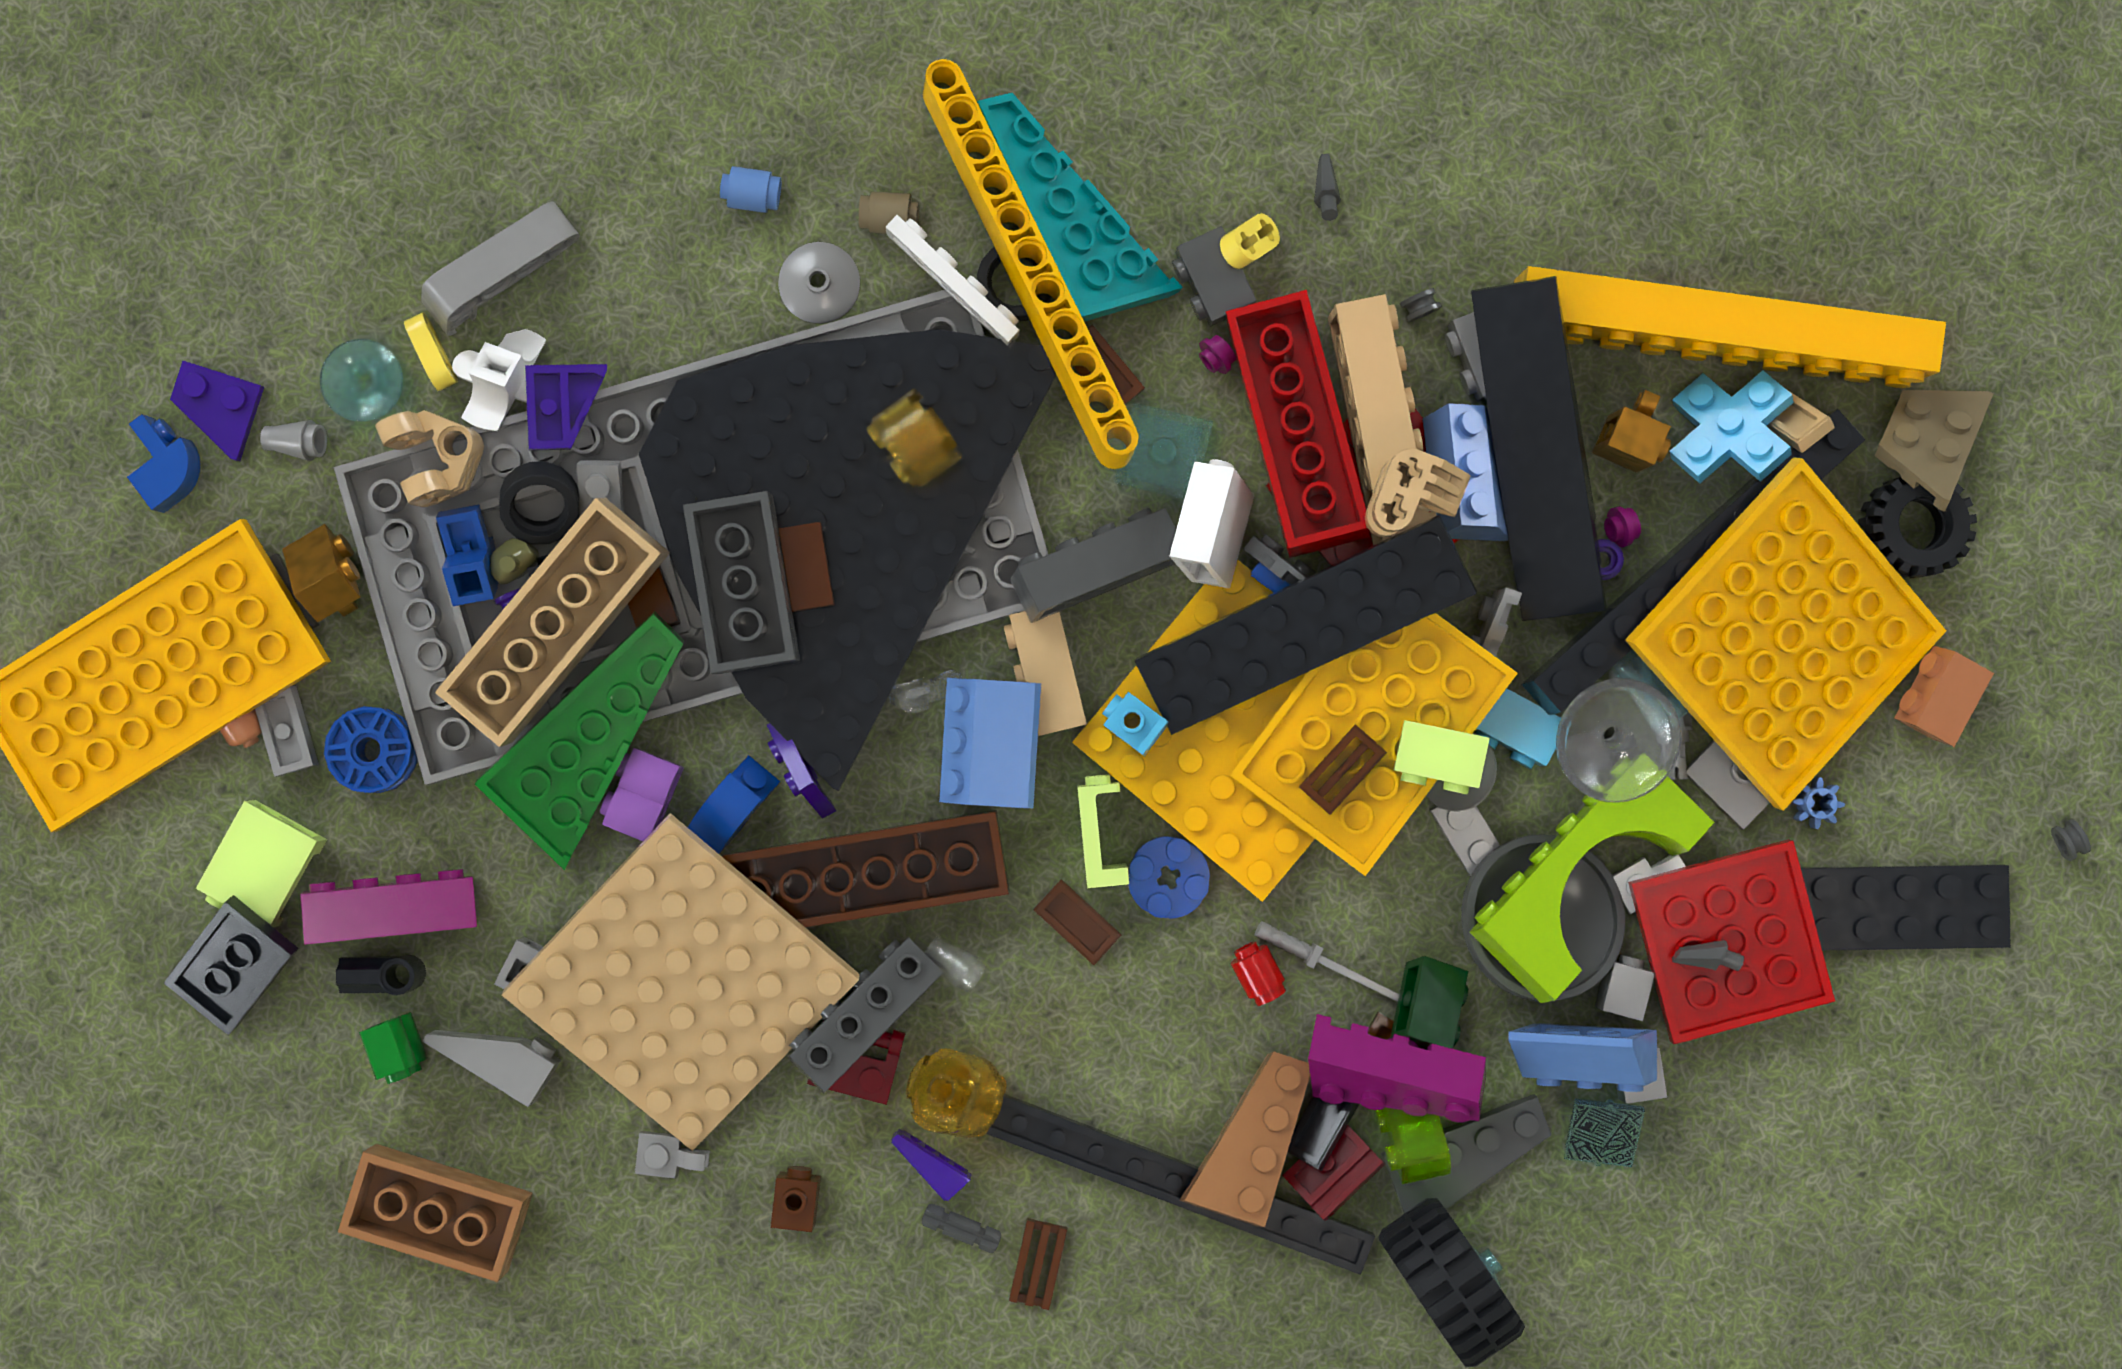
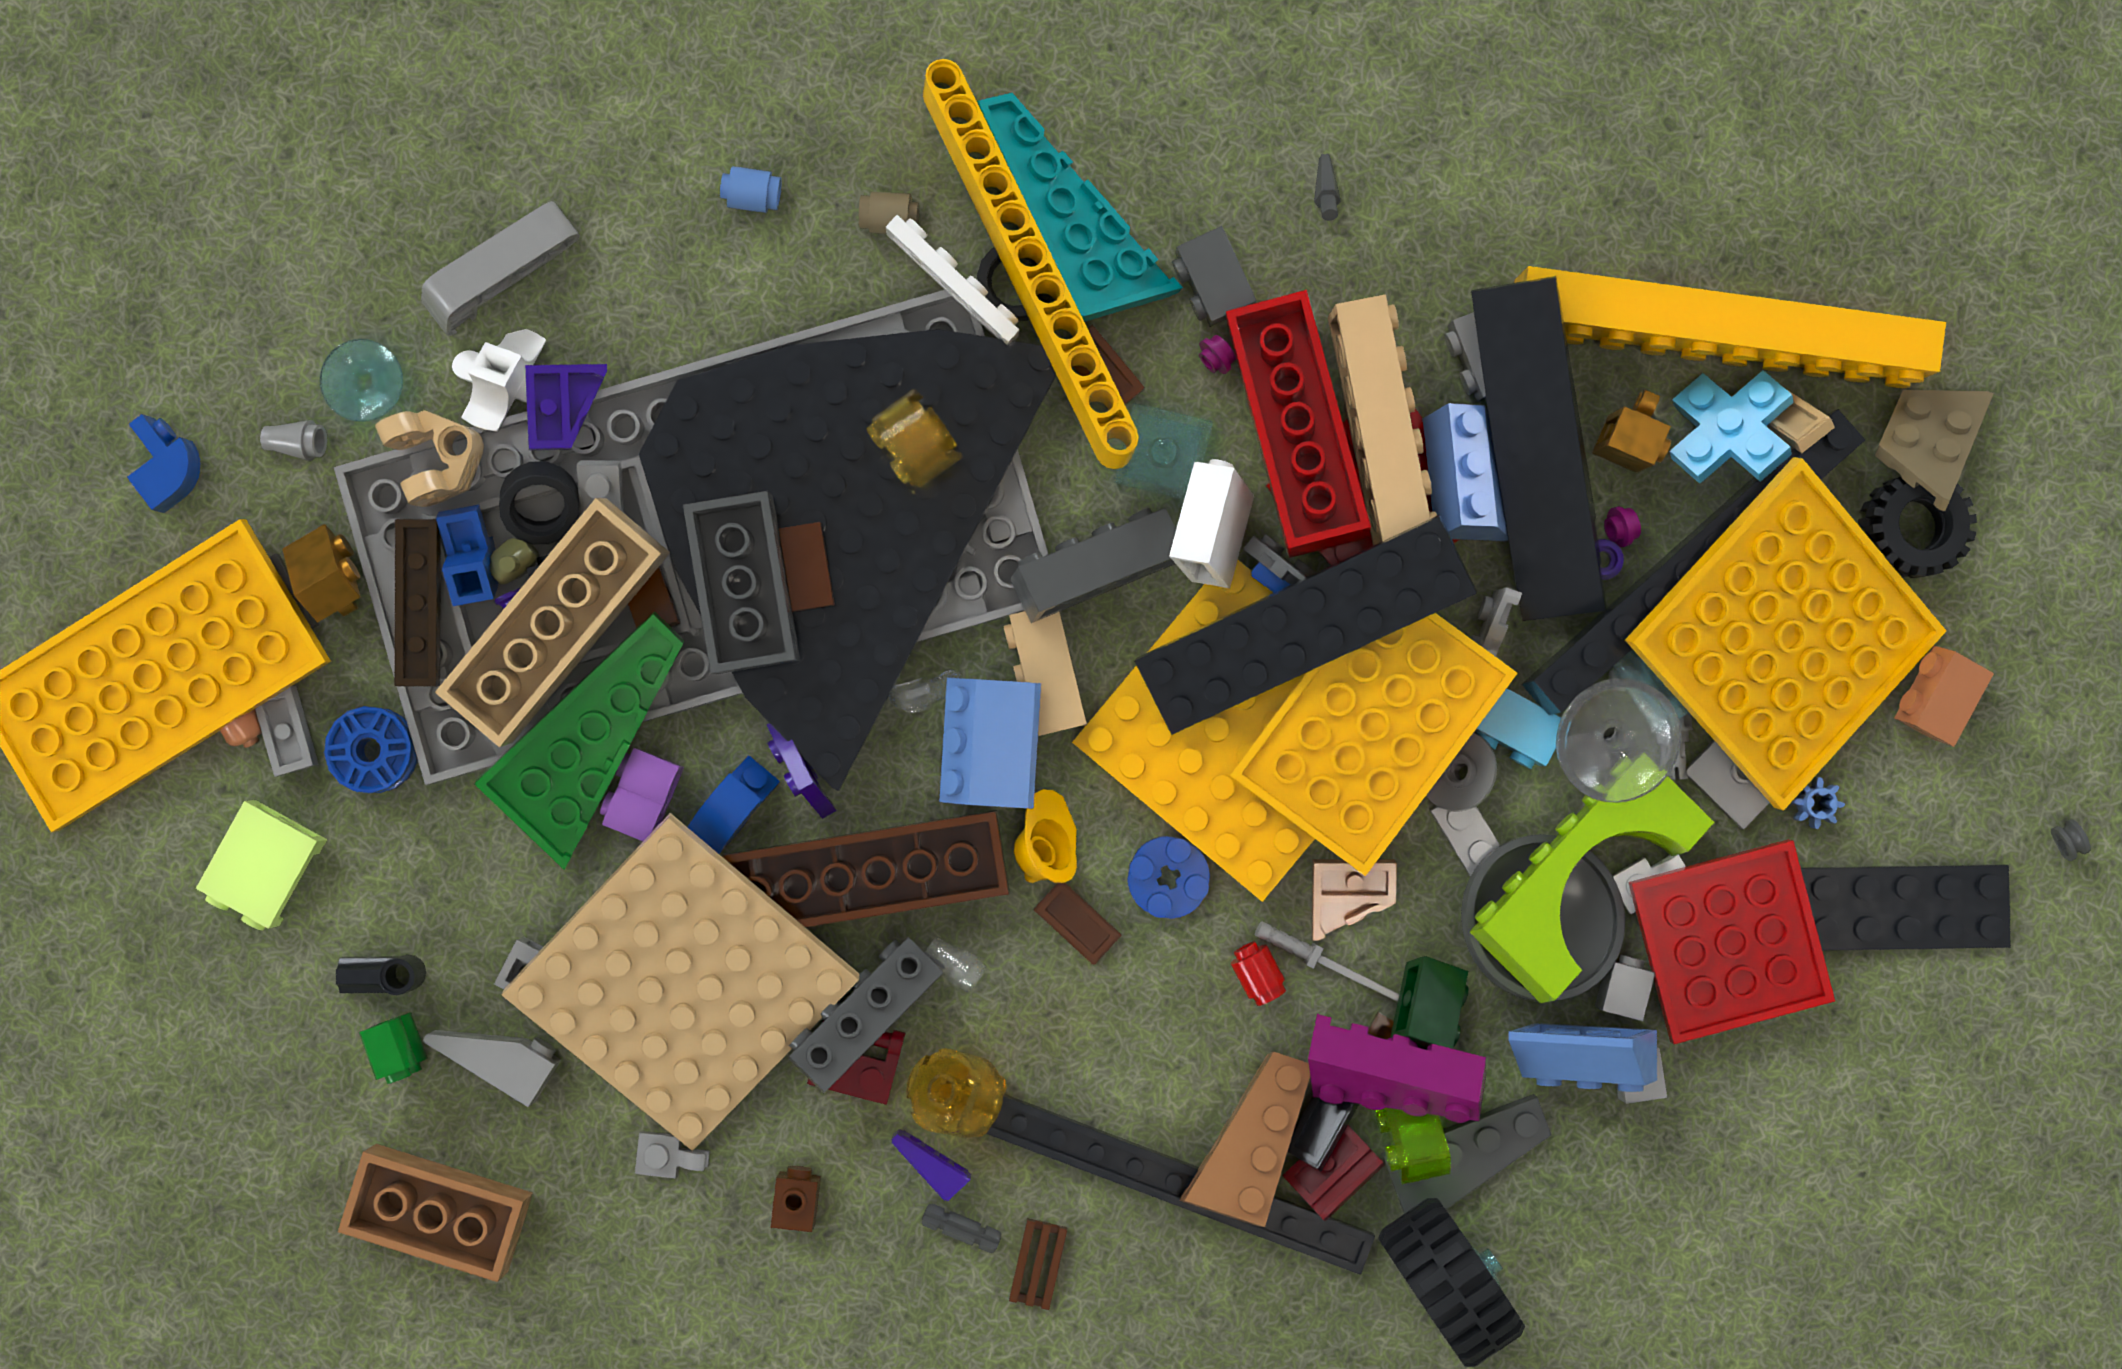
(218, 405): dark purple wing -> none
(231, 965): plate -> none
(389, 908): magenta wedge -> none
(417, 603): none -> dark brown plate
(430, 351): light yellow beam -> none
(825, 302): light grey dish -> none
(1048, 841): none -> yellow piece
(1096, 873): yellowish green panel -> none
(1150, 725): medium azure brick -> none
(1255, 236): light yellow beam -> none
(1346, 896): none -> wing
(1367, 742): reddish brown tile -> none
(1420, 304): dark grey bush -> none
(1432, 487): tan piece -> none
(1441, 755): yellowish green brick -> none
(1603, 1132): clear light blue piece -> none
(1709, 956): dark grey bar -> none

